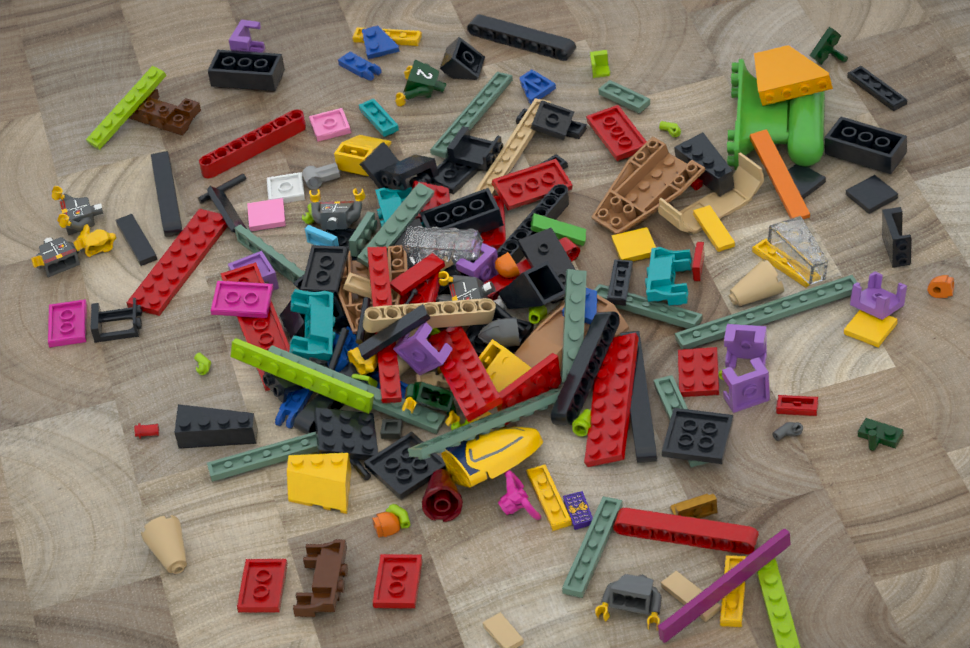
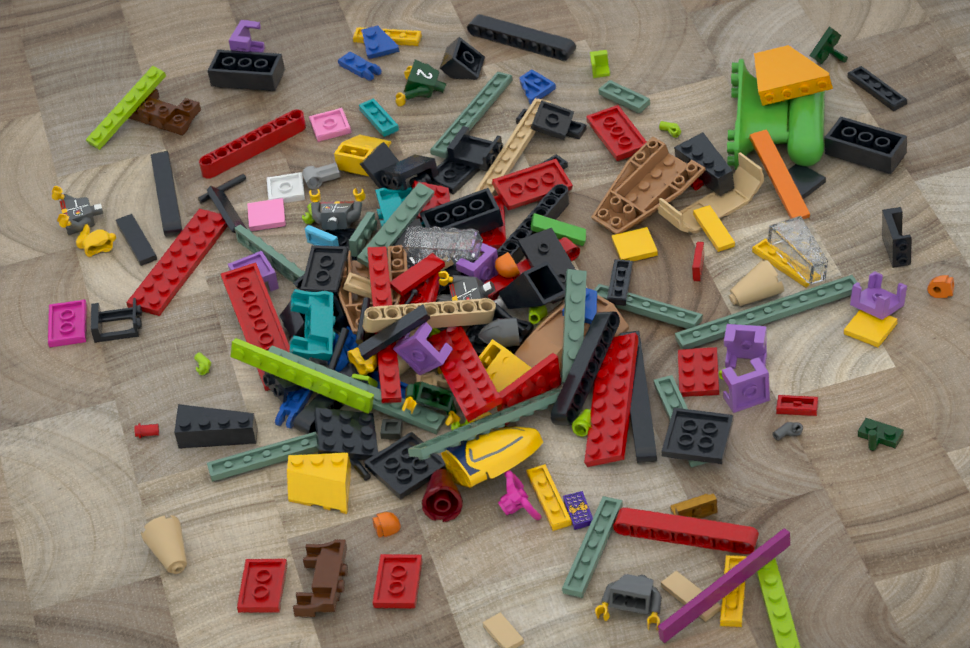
(58, 255): dark grey torso -> none
(242, 299): dark pink tile -> none
(401, 514): lime arm -> none
(662, 275): teal bracket -> none
(871, 194): black tile -> none

